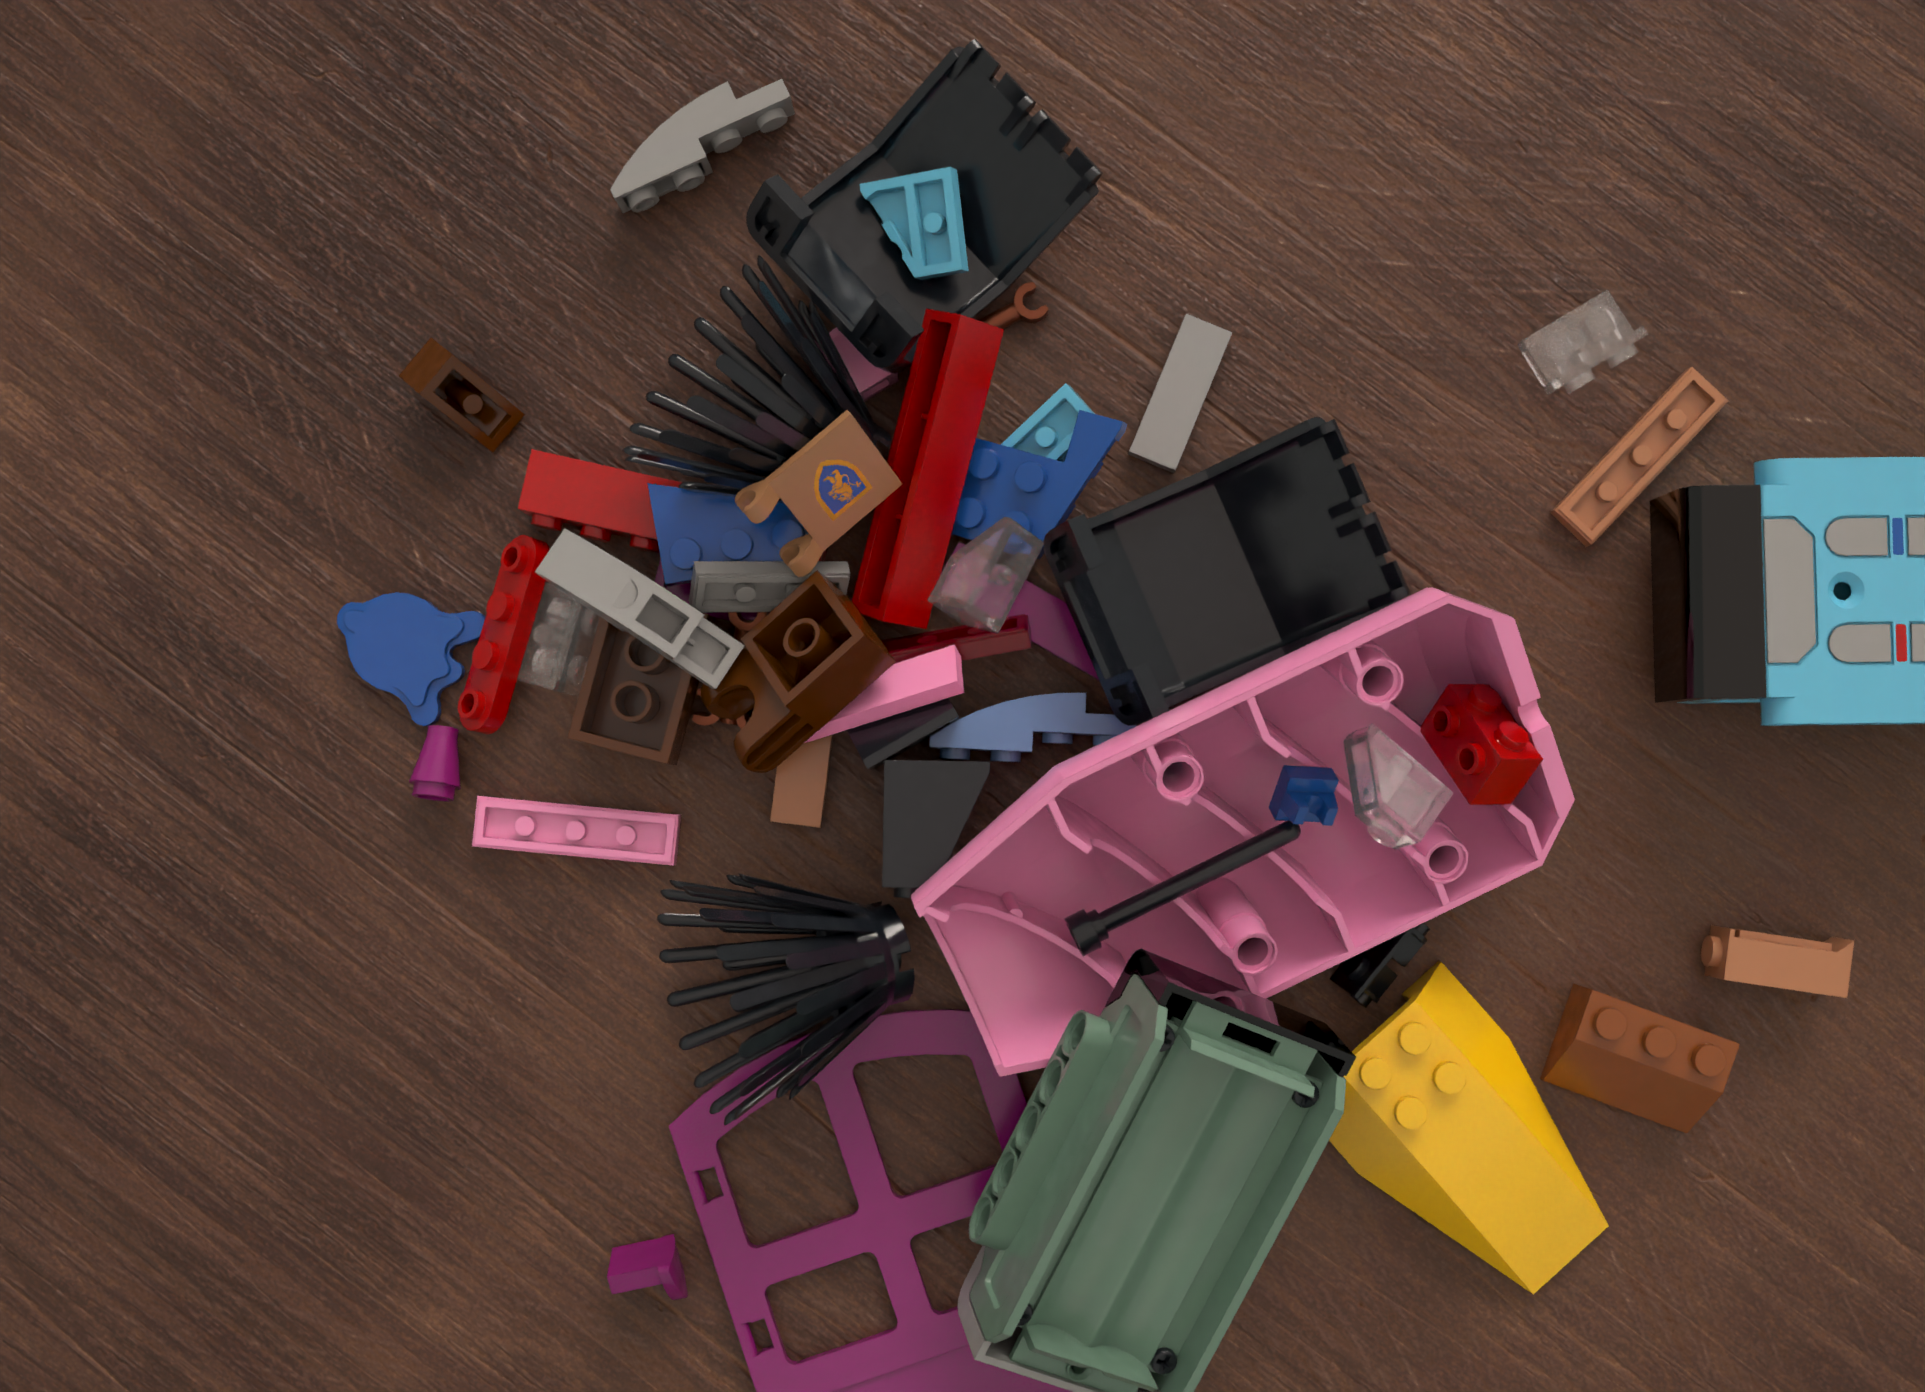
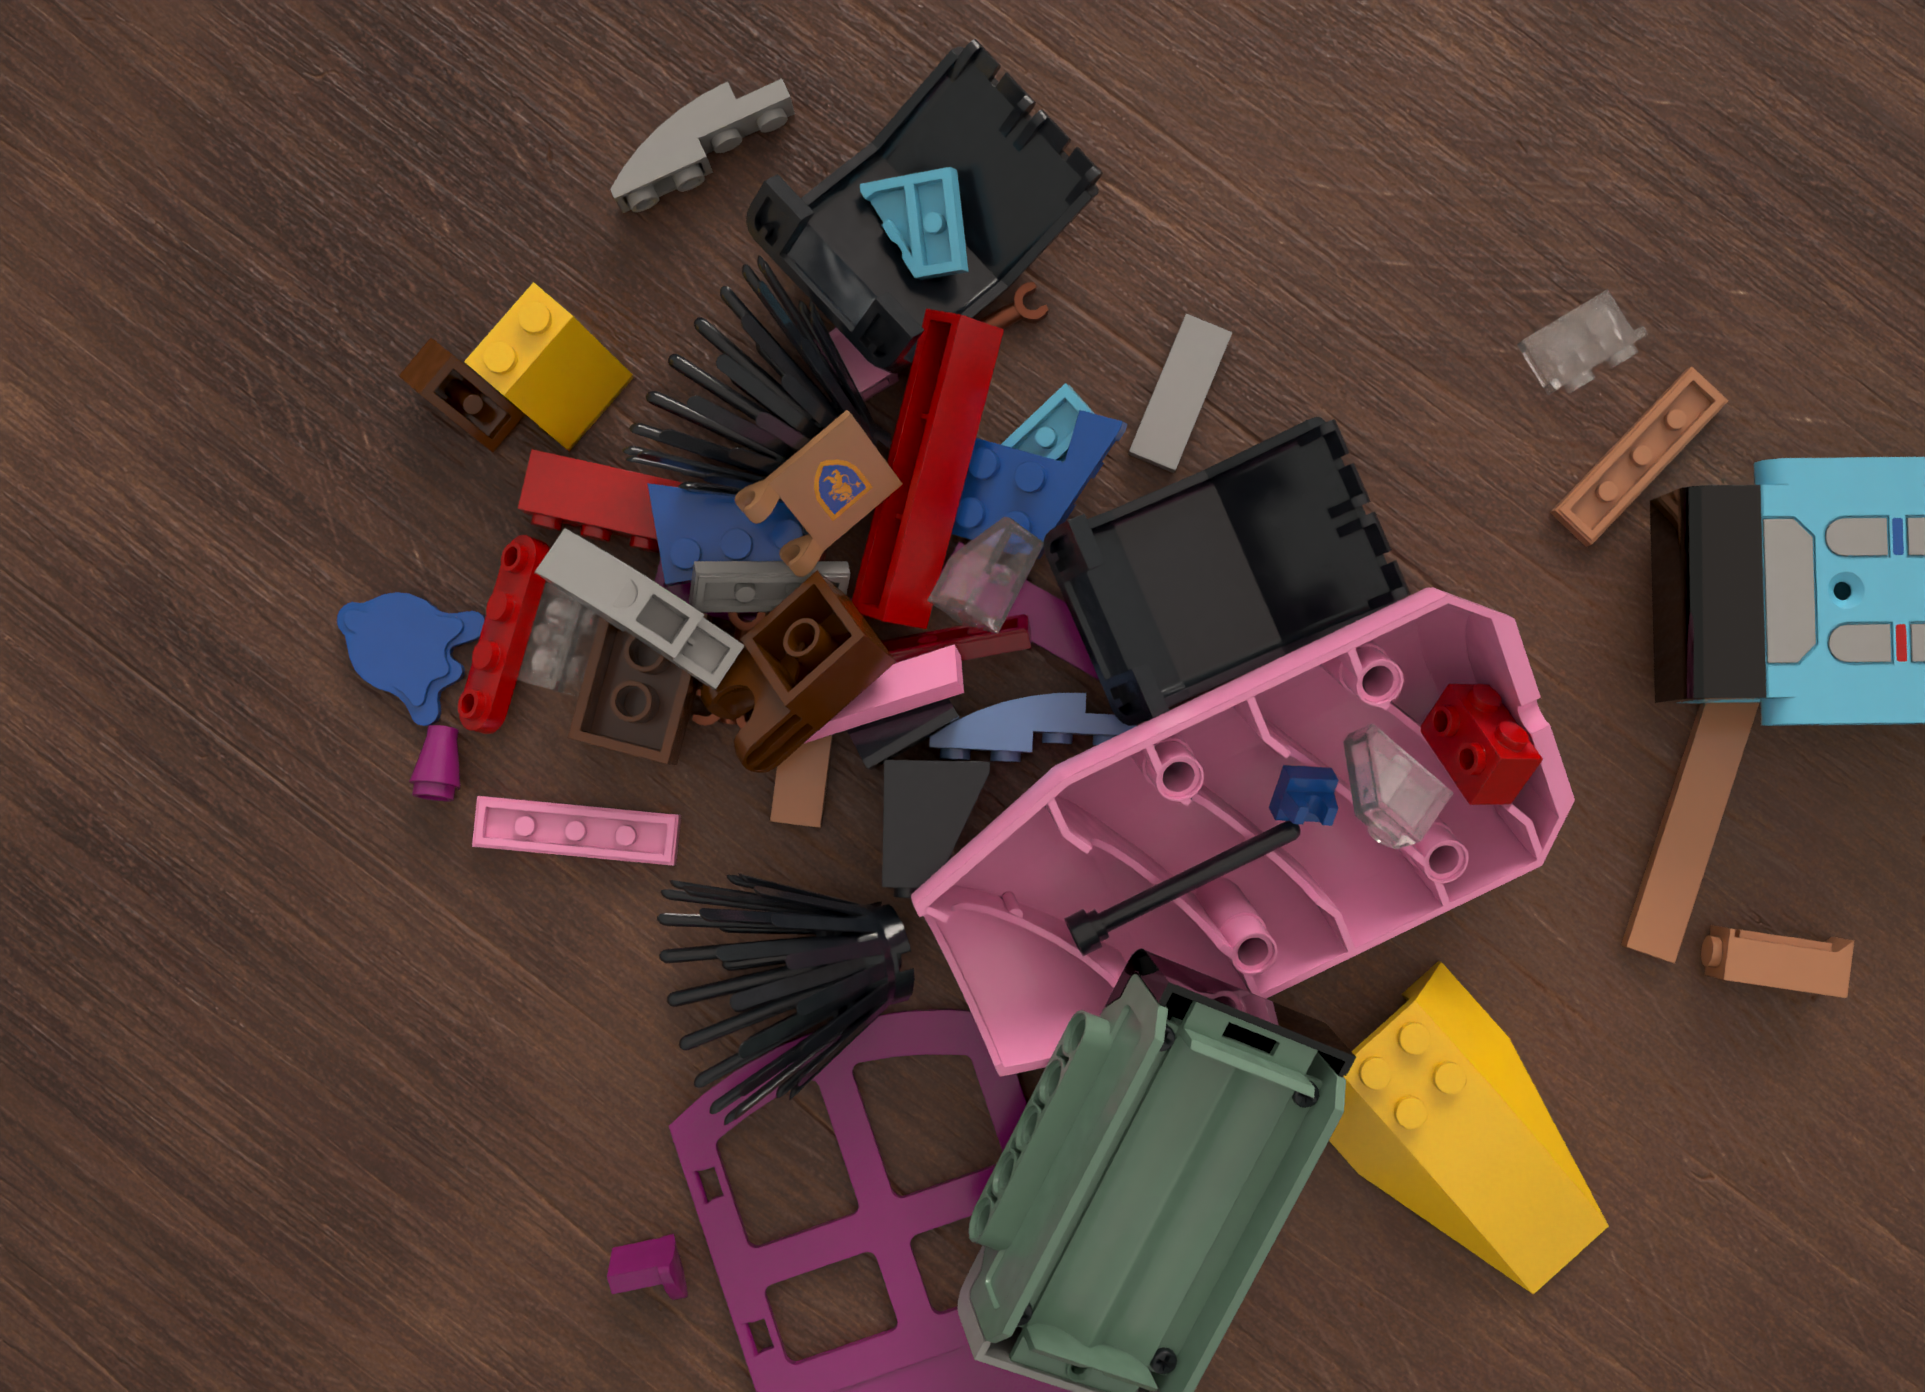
(550, 367): none -> yellow slope
(1368, 975): black hinge -> none
(1638, 1059): dark orange slope -> none
(1689, 829): none -> nougat tile

